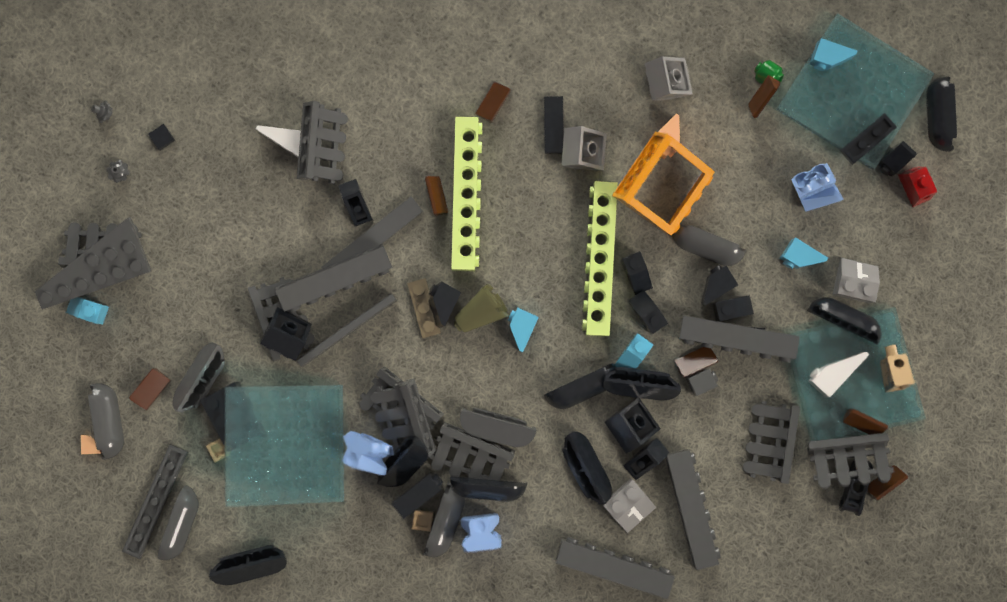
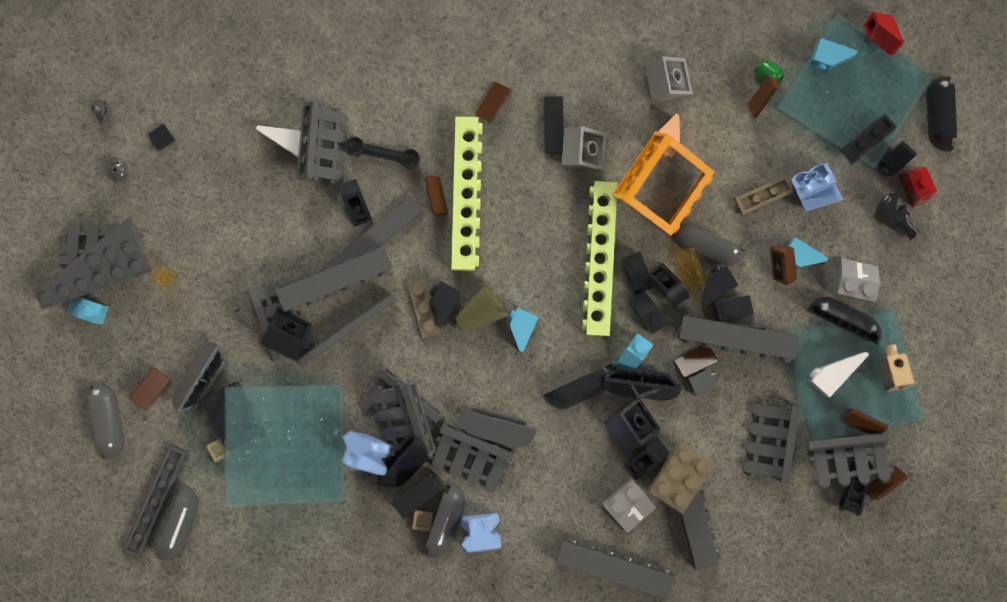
(88, 445): light nougat tile -> none
(165, 276): none -> clear yellow plate
(248, 565): black brick -> none
(381, 152): none -> black piece
(487, 489): black brick -> none
(587, 468): black brick -> none
(669, 285): none -> black slope
(681, 477): none -> dark tan brick
(691, 267): none -> clear yellow plate
(764, 195): none -> dark tan plate
(783, 264): none -> reddish brown slope
(884, 32): none -> red slope
(894, 219): none -> black piece

